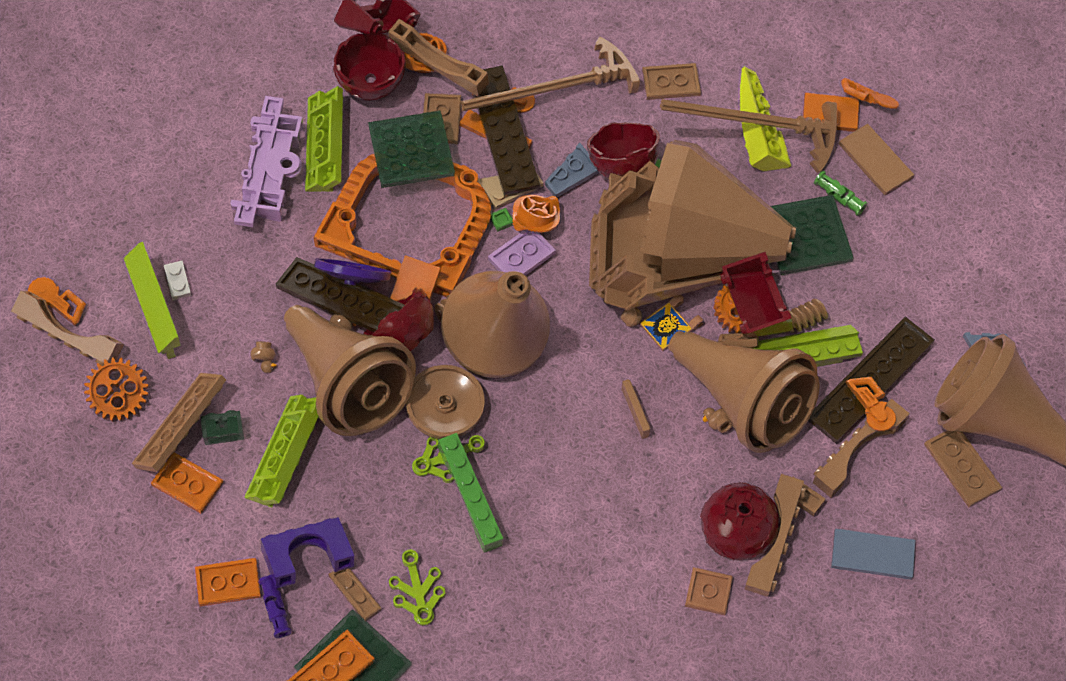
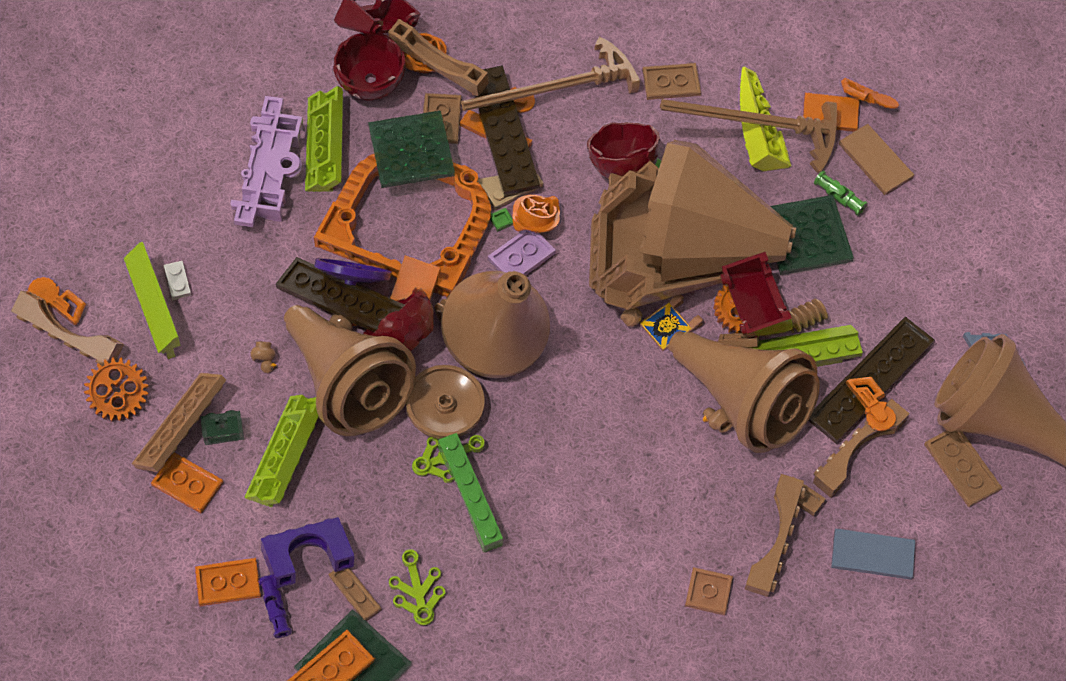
(573, 172): sand blue wing -> none
(635, 408): medium nougat tile -> none
(735, 533): dark red piece -> none

